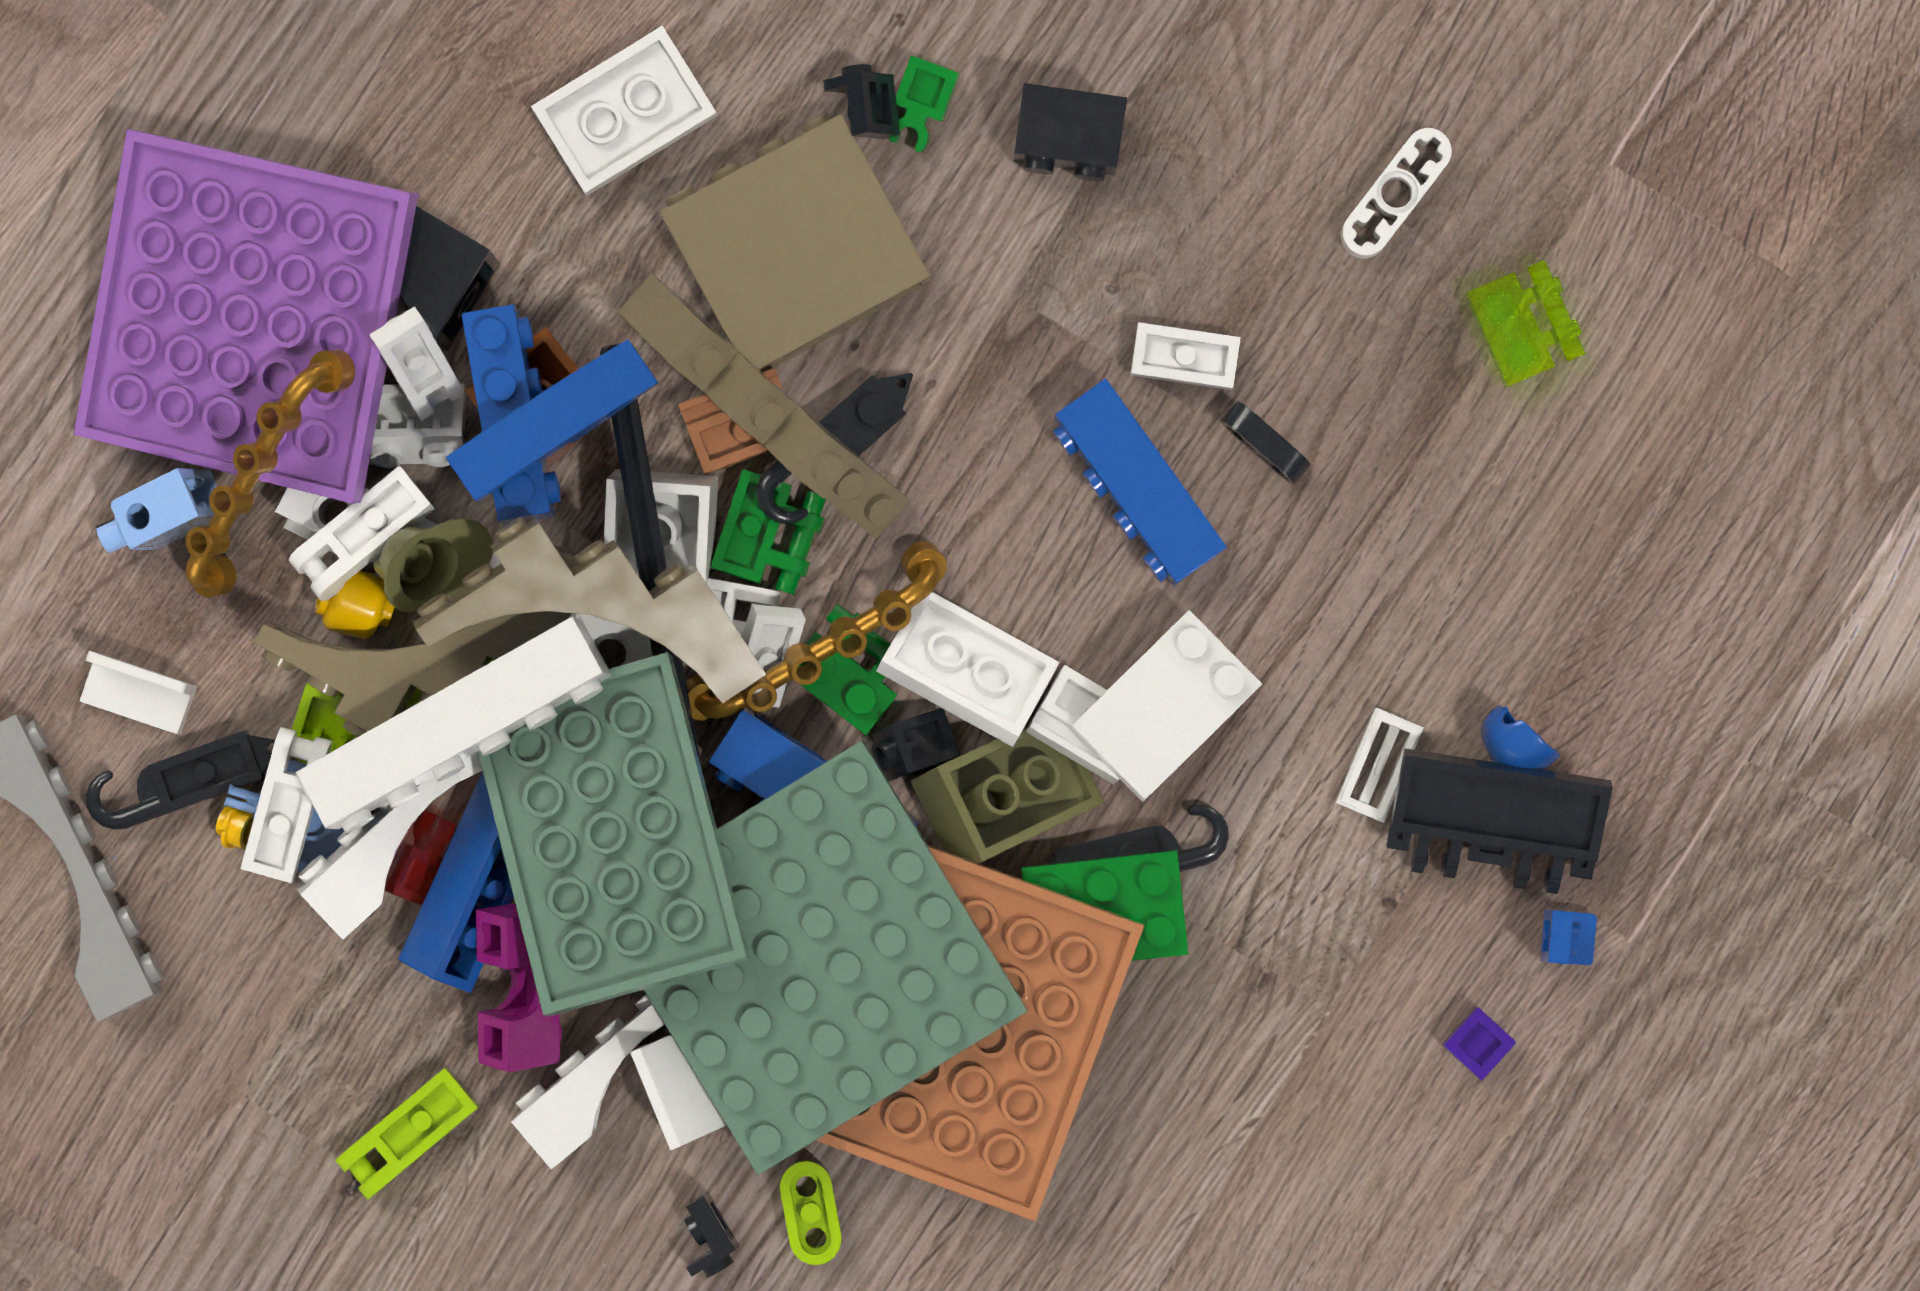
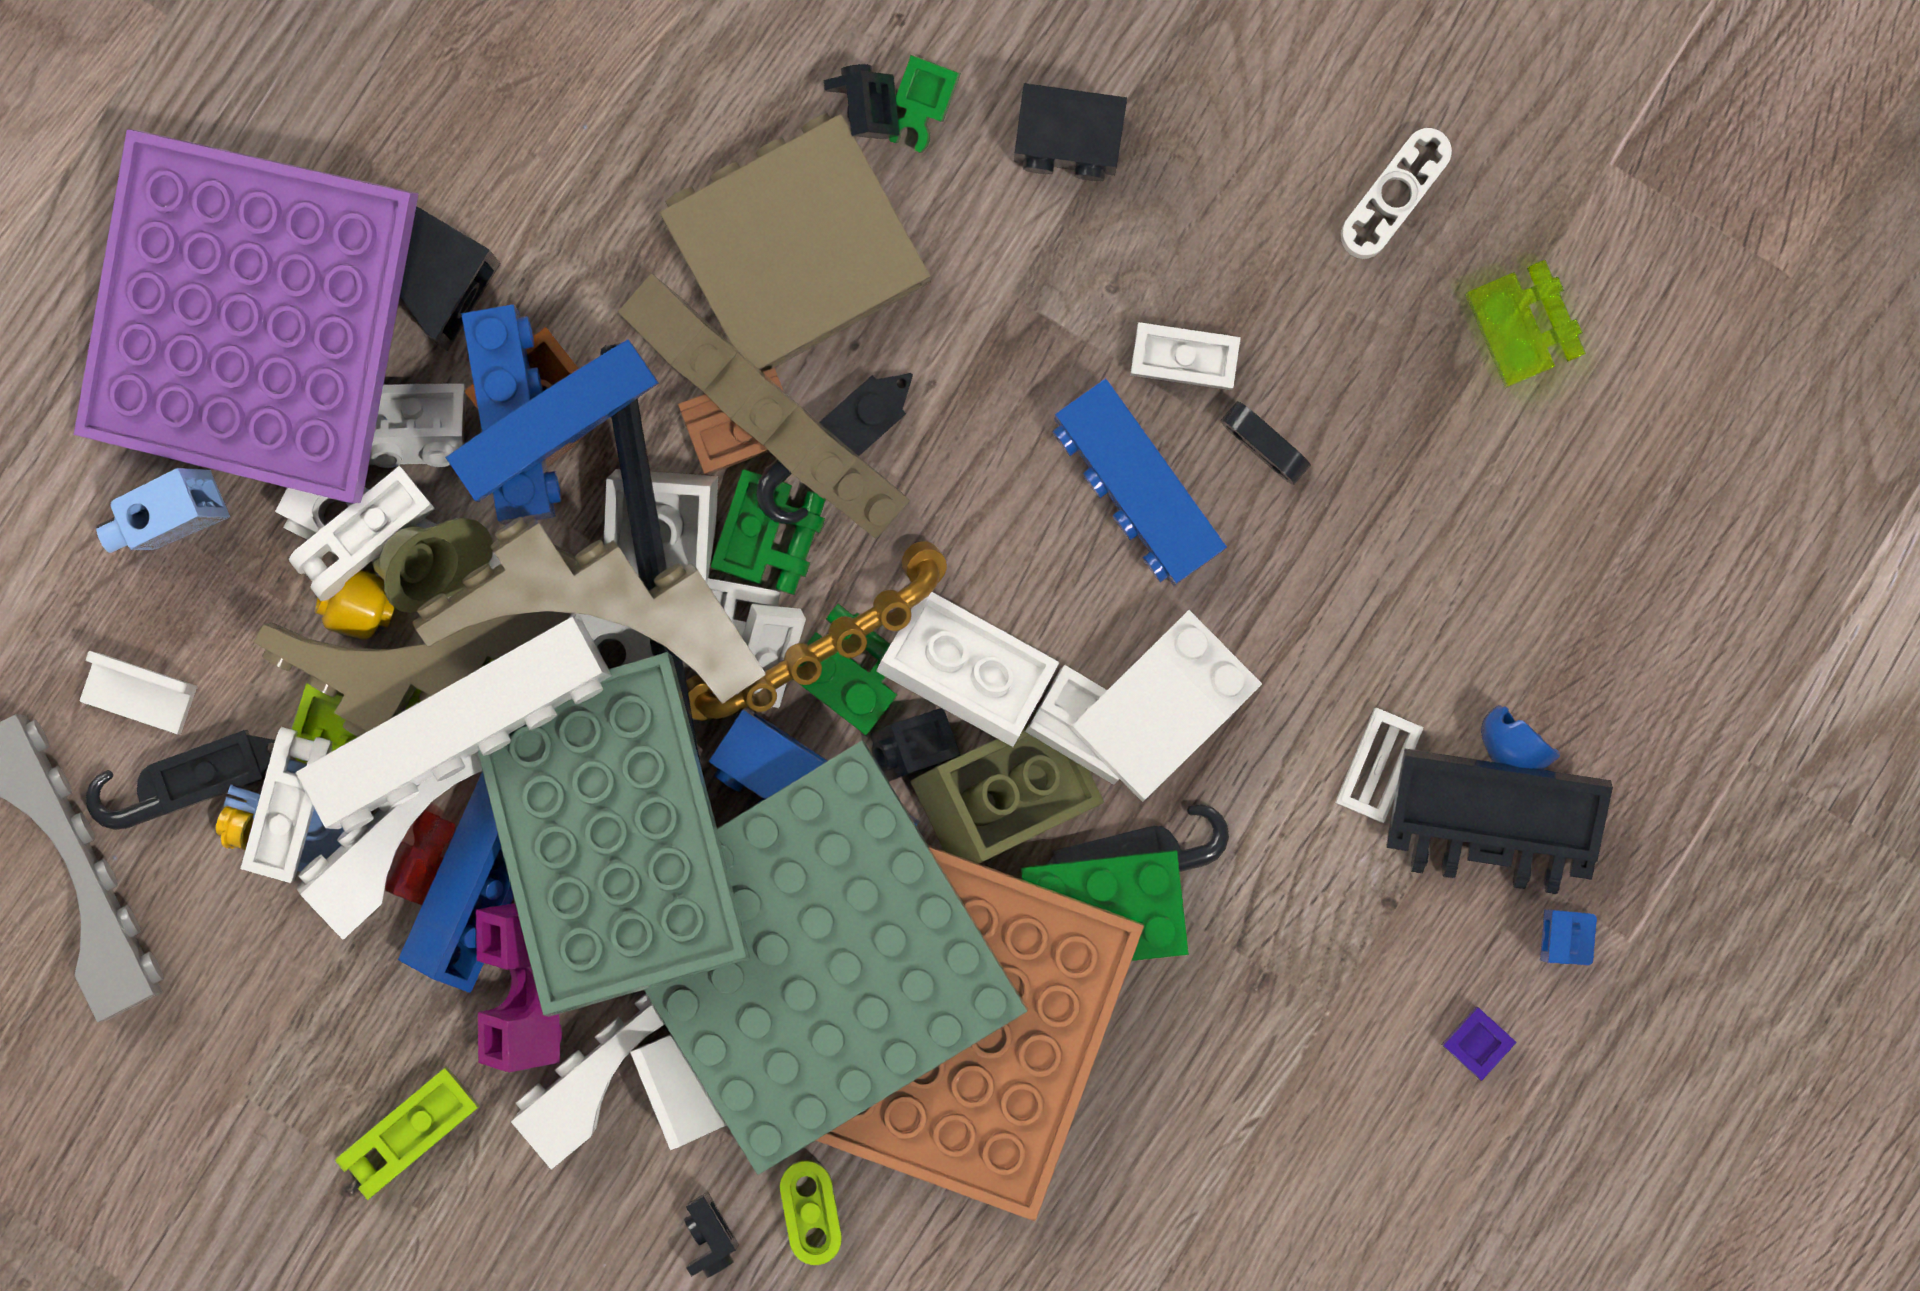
(208, 569): pearl gold bar -> none
(417, 362): white plate -> none
(624, 110): white plate -> none

